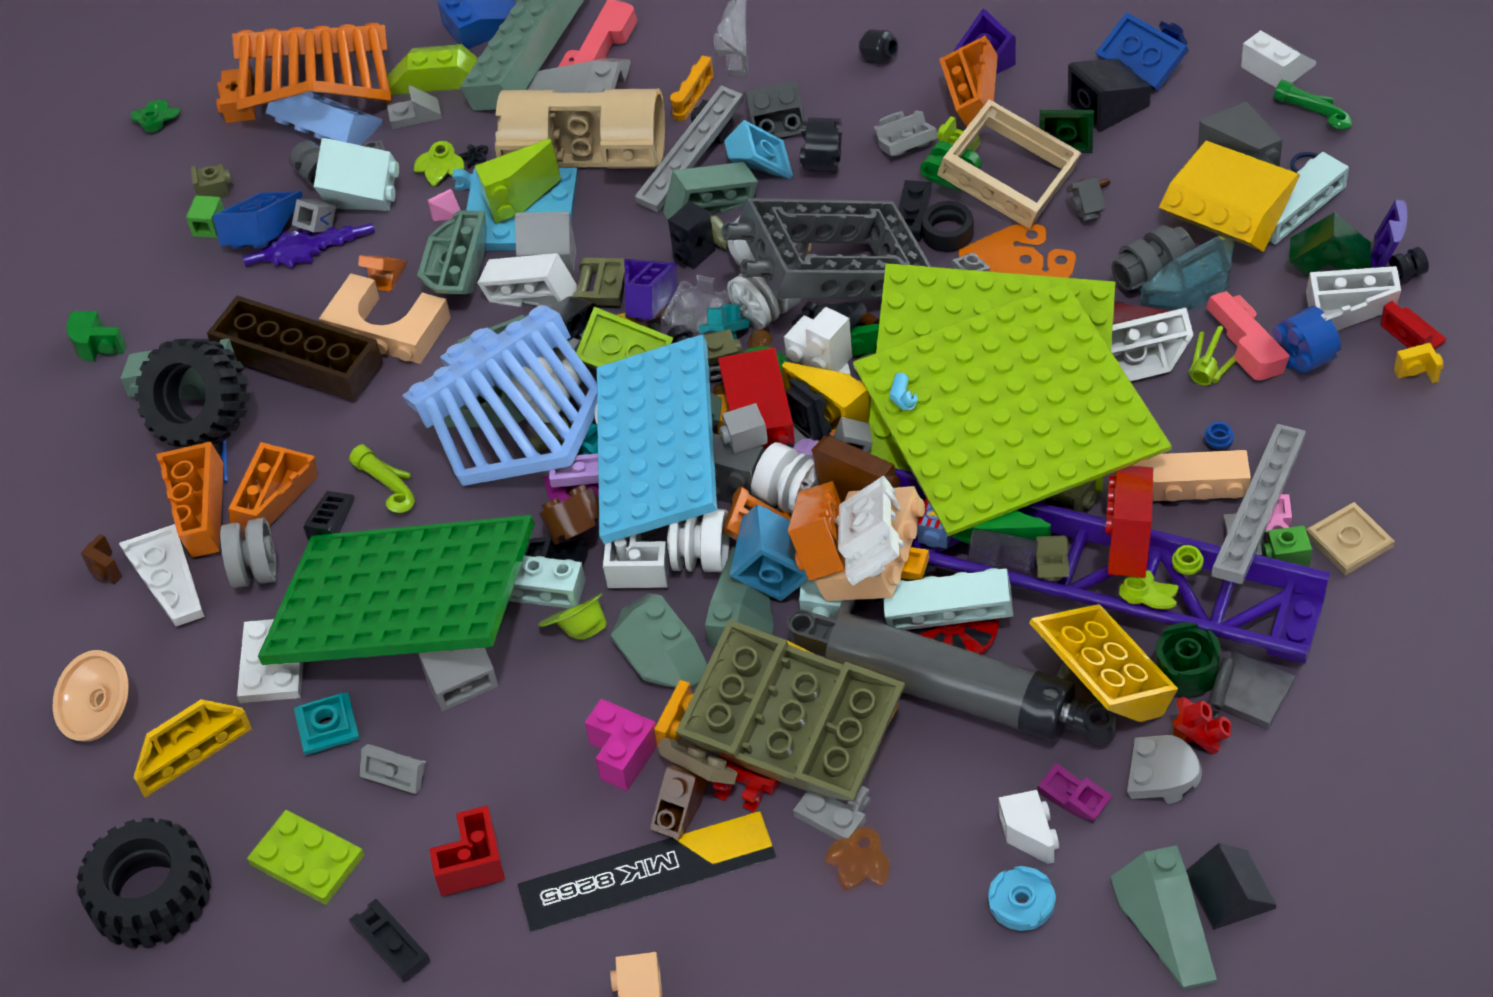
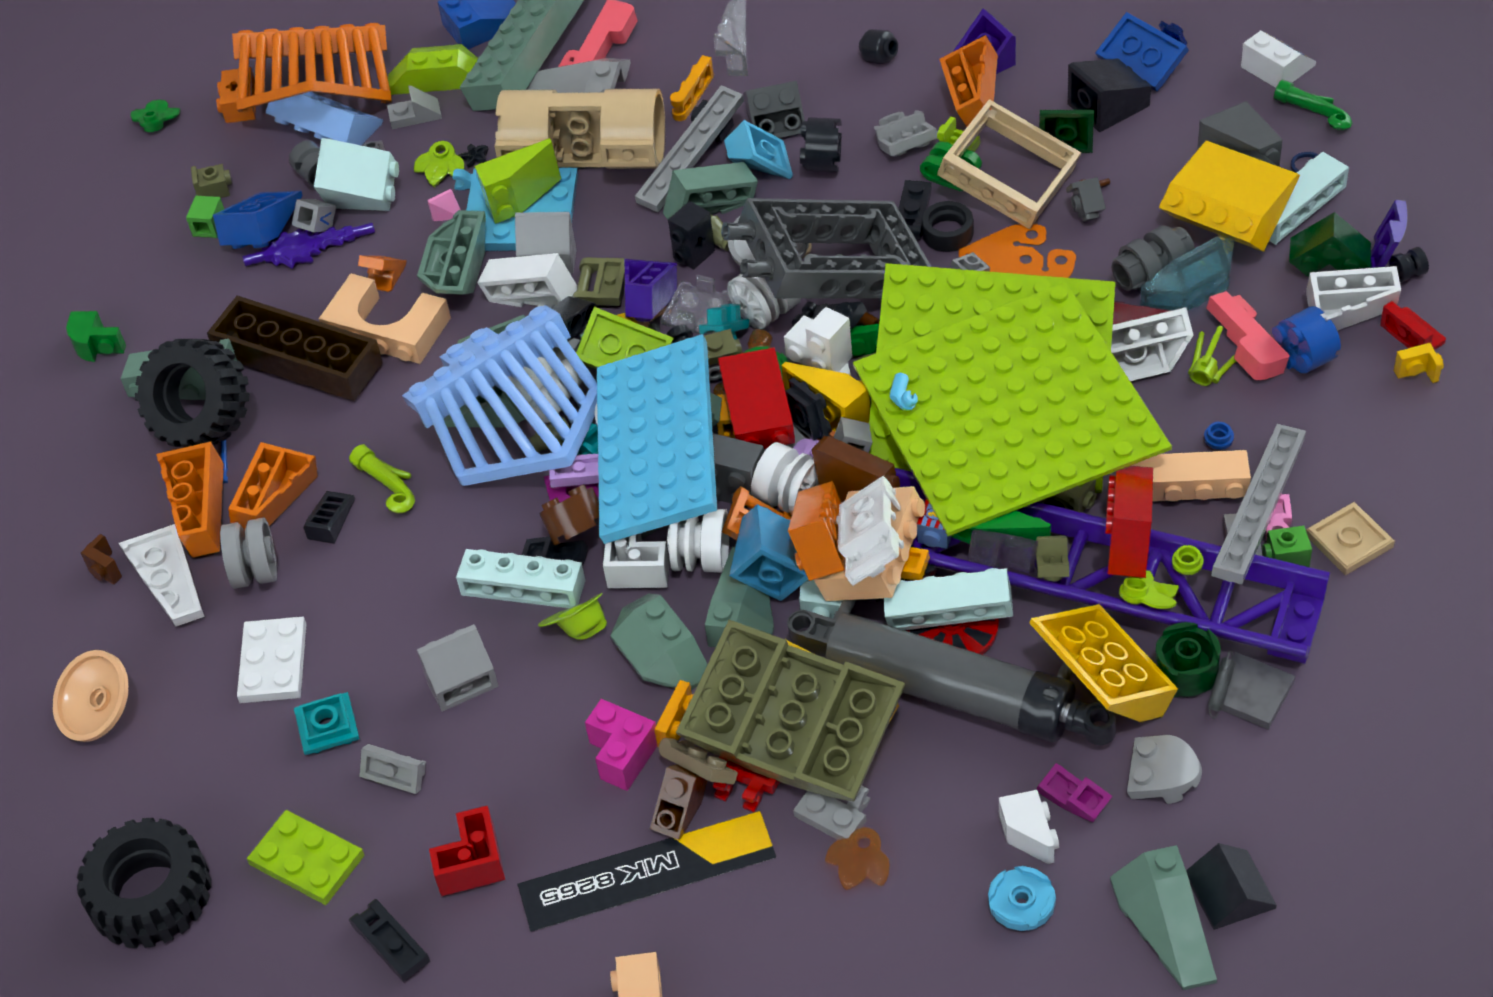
(187, 742): yellow wedge -> none
(399, 591): green plate -> none
(744, 428): light grey brick -> none
(1197, 725): red hips -> none

